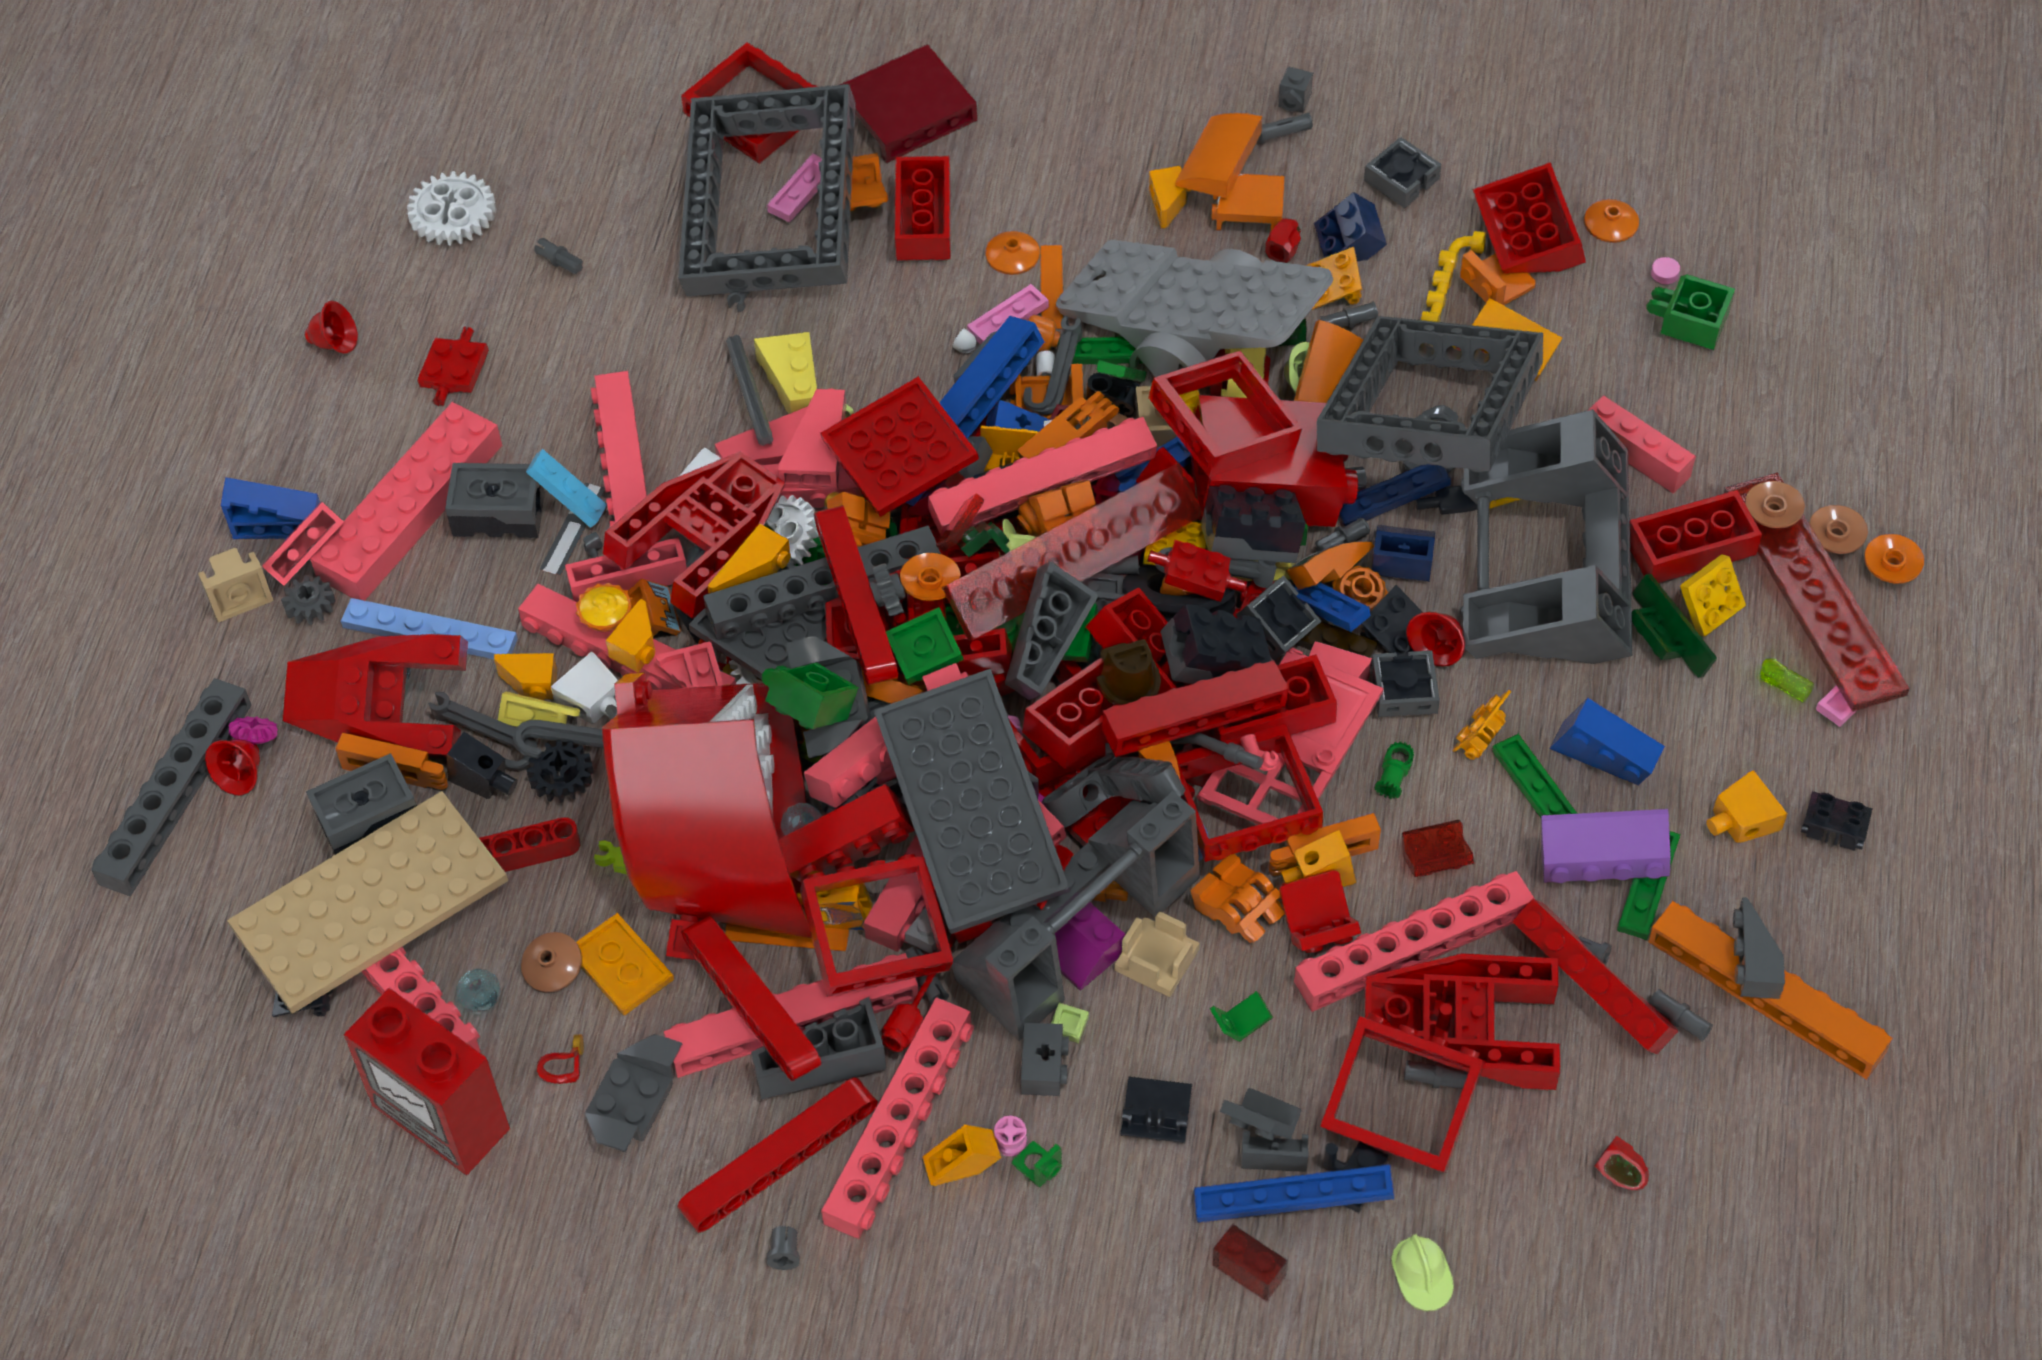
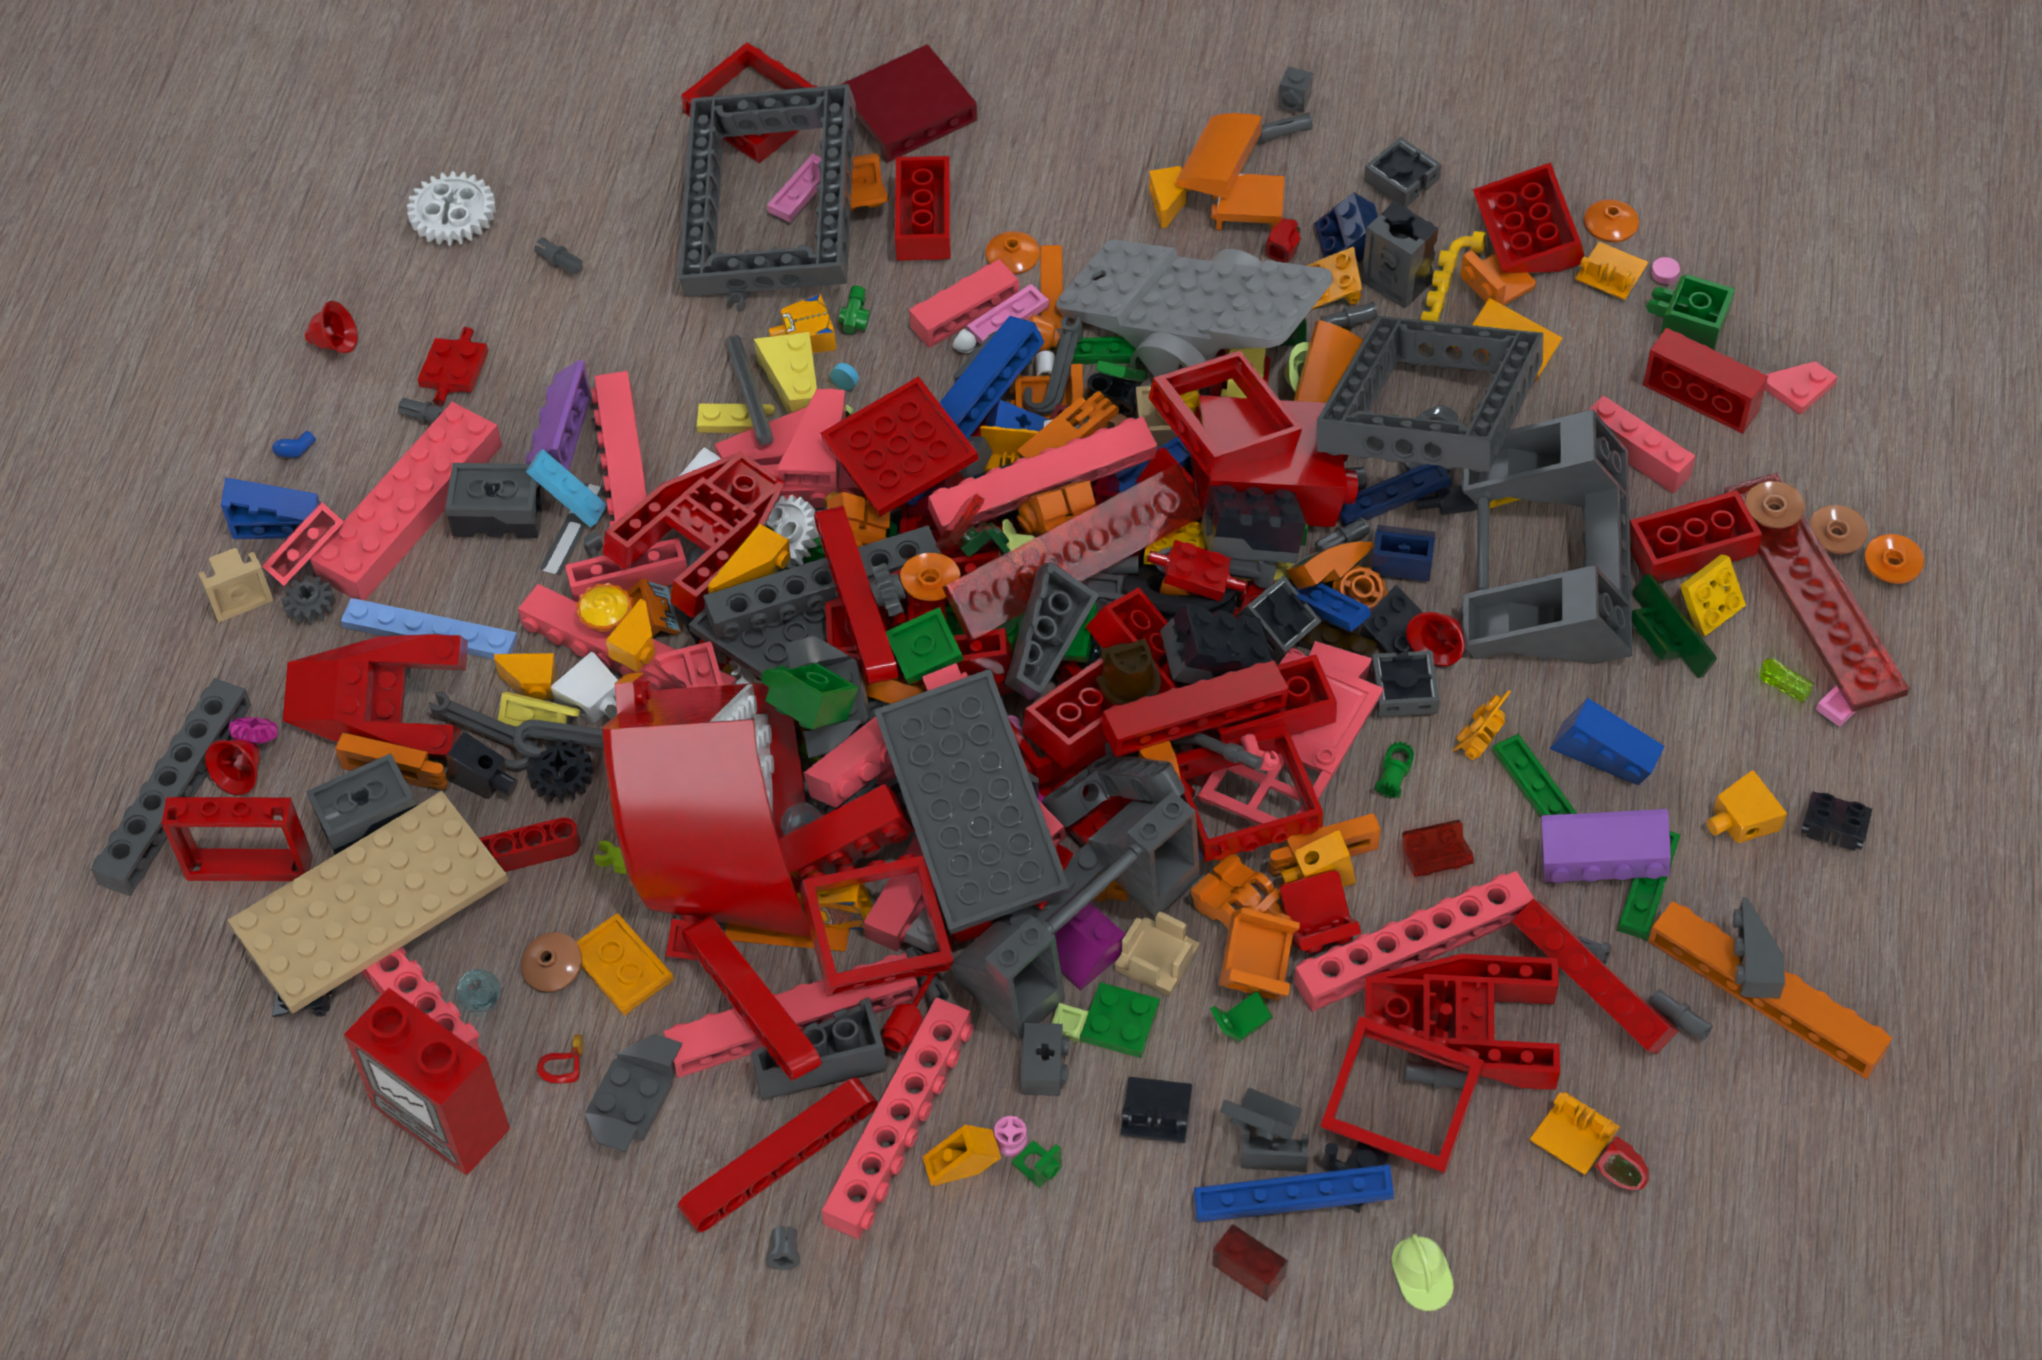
(236, 863): none -> red window
(293, 448): none -> blue arm
(419, 410): none -> dark grey axle
(563, 415): none -> medium lavender slope
(726, 418): none -> light yellow hinge
(808, 316): none -> light orange torso
(844, 376): none -> medium azure tile
(854, 316): none -> green plate
(962, 303): none -> coral brick
(1120, 1020): none -> green plate
(1258, 952): none -> orange panel
(1399, 254): none -> dark grey piece
(1574, 1133): none -> light orange hinge
(1611, 270): none -> light orange hinge
(1704, 380): none -> red brick
(1800, 385): none -> coral wing

